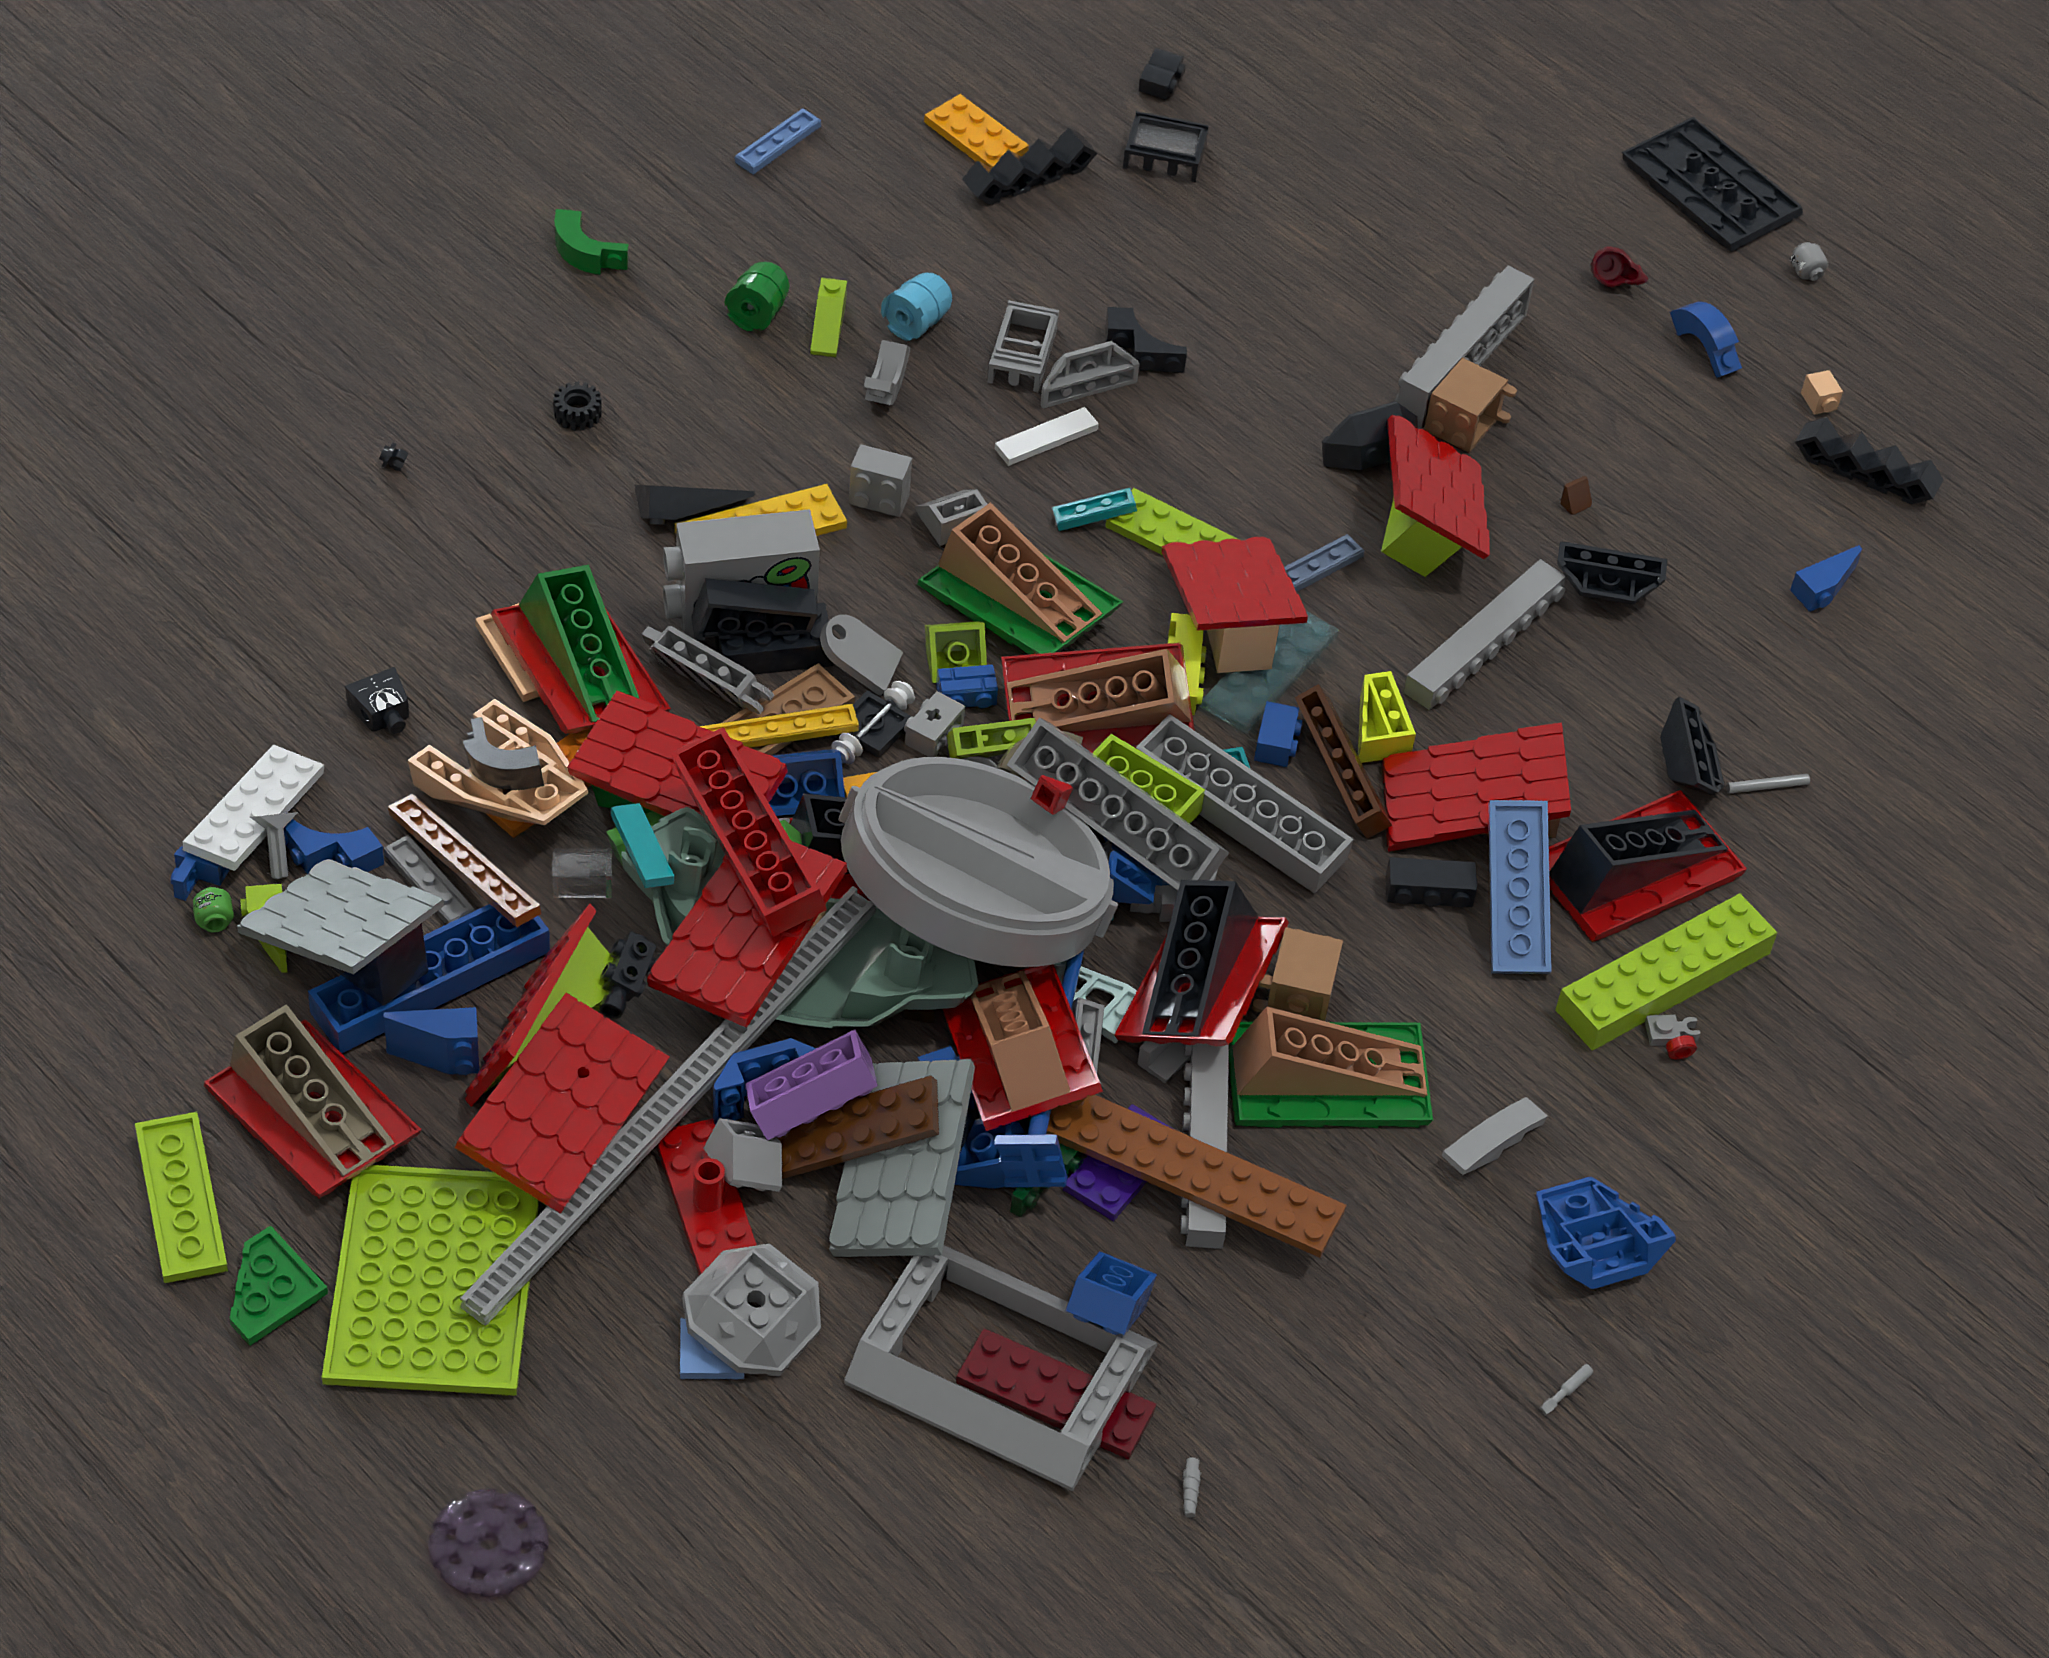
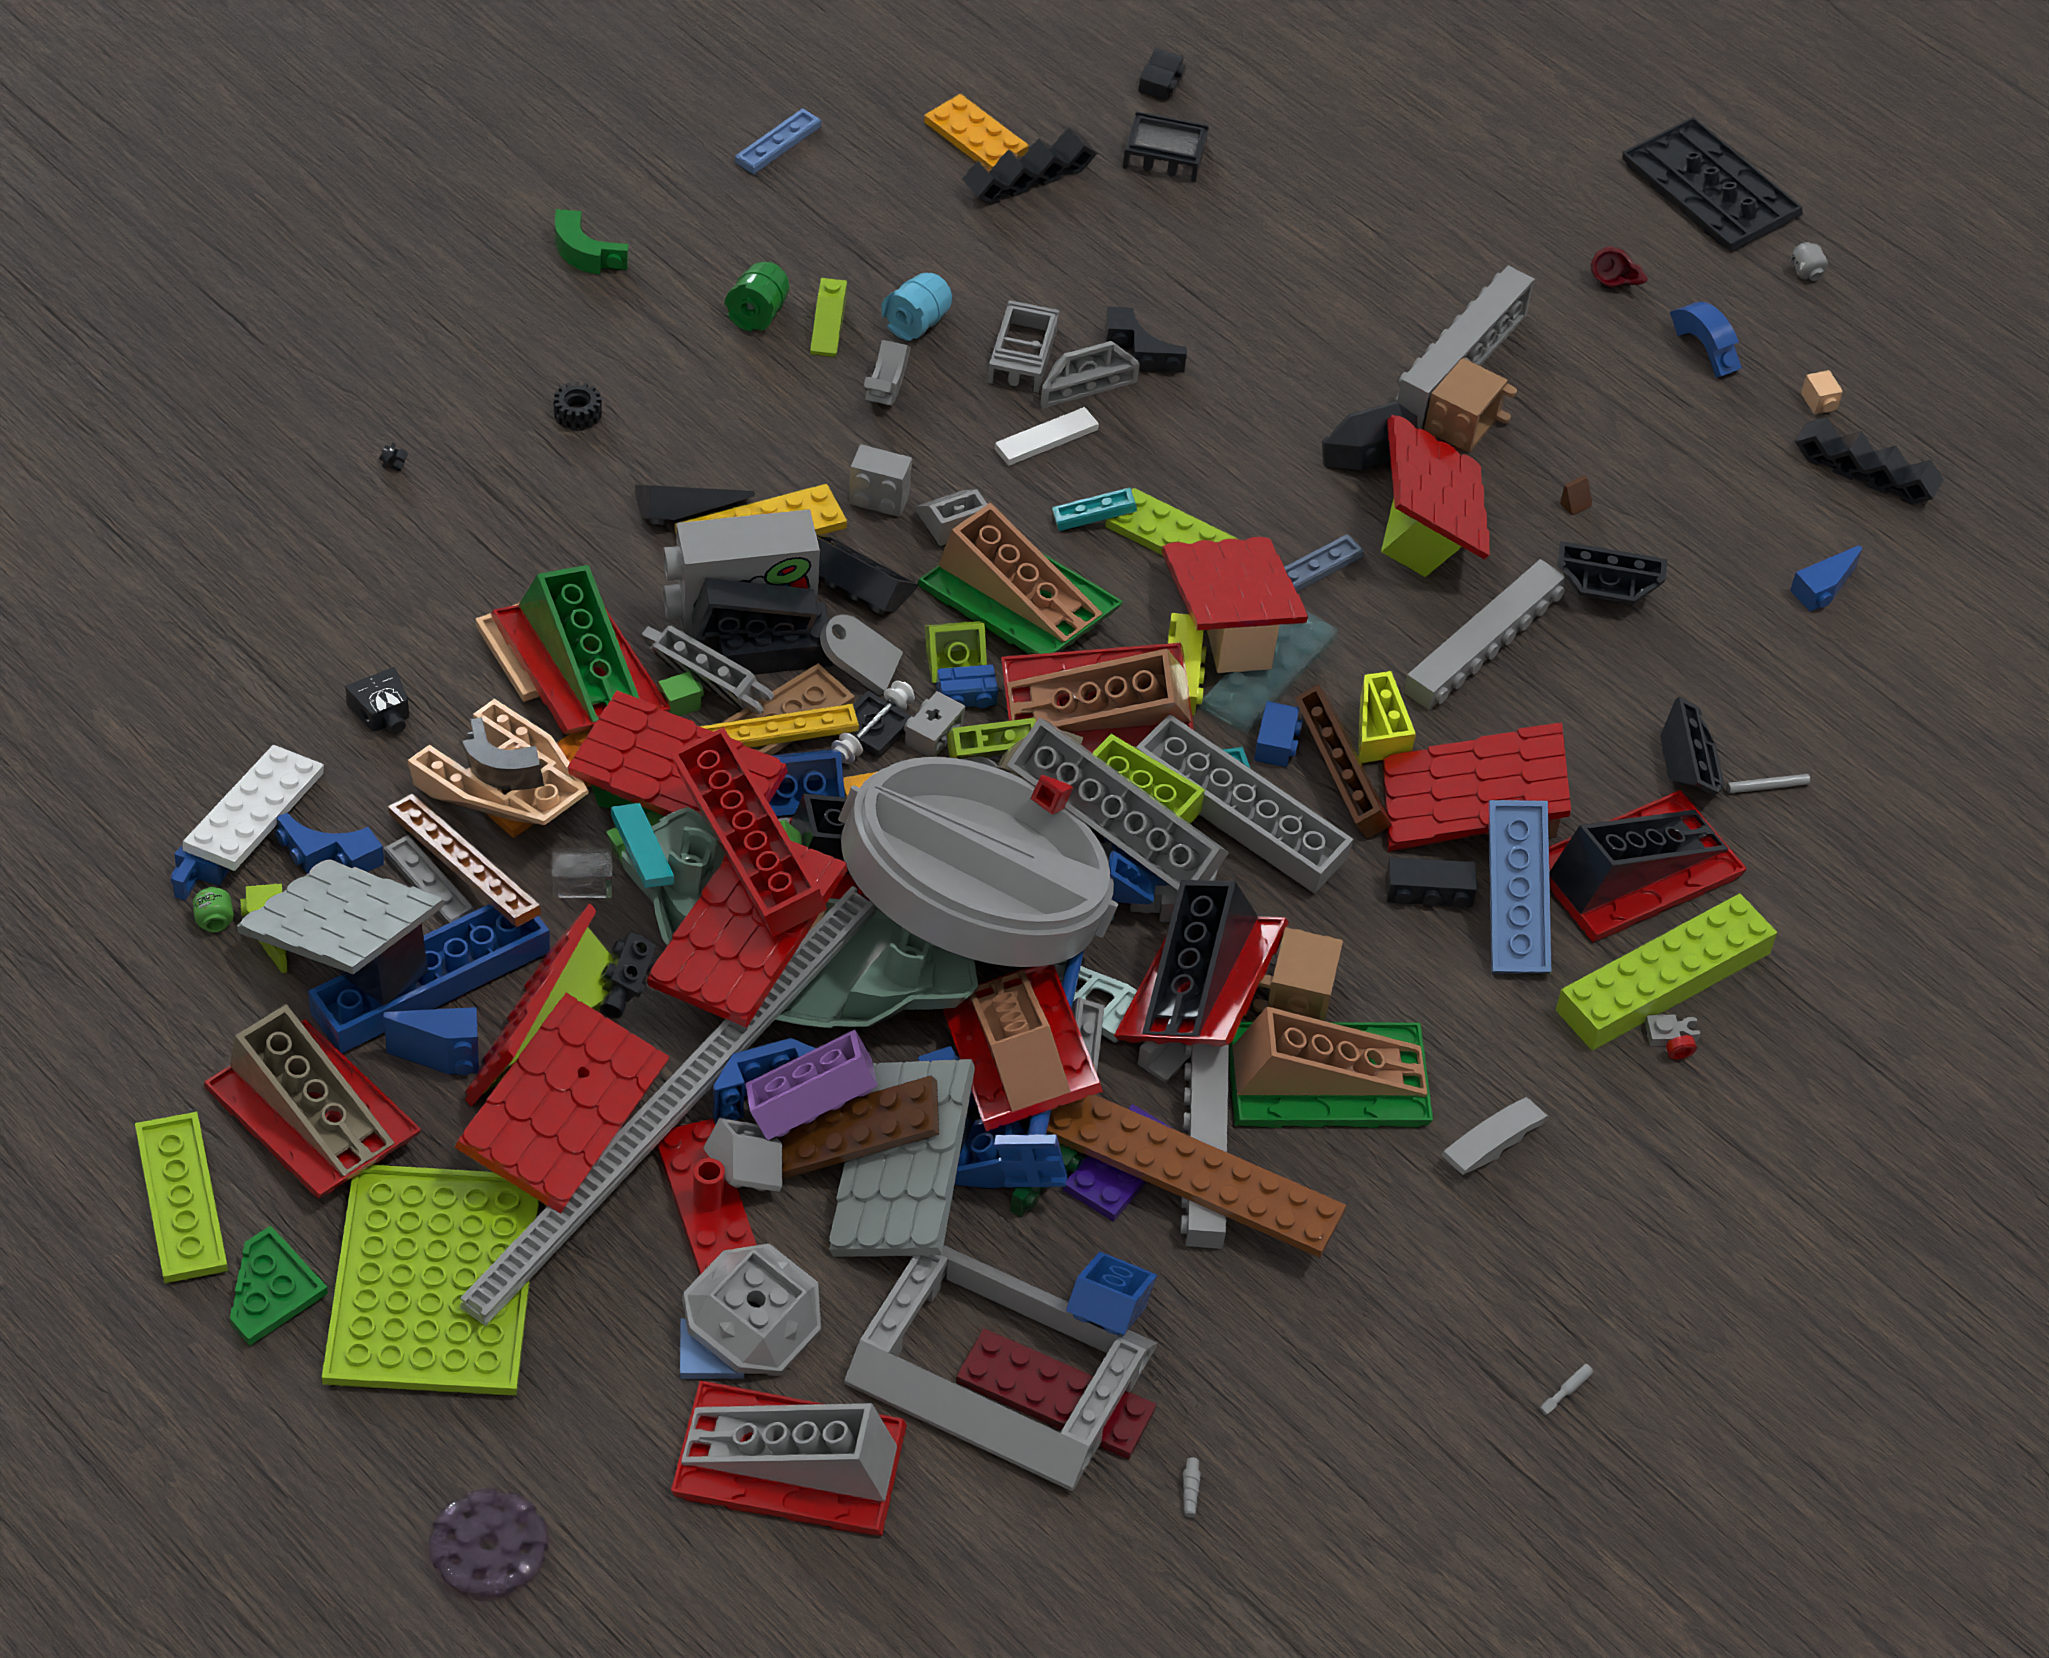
(276, 841): light grey piece -> none
(681, 693): none -> bright green brick
(790, 1458): none -> piece
(862, 576): none -> black slope
(1600, 1235): blue wedge -> none

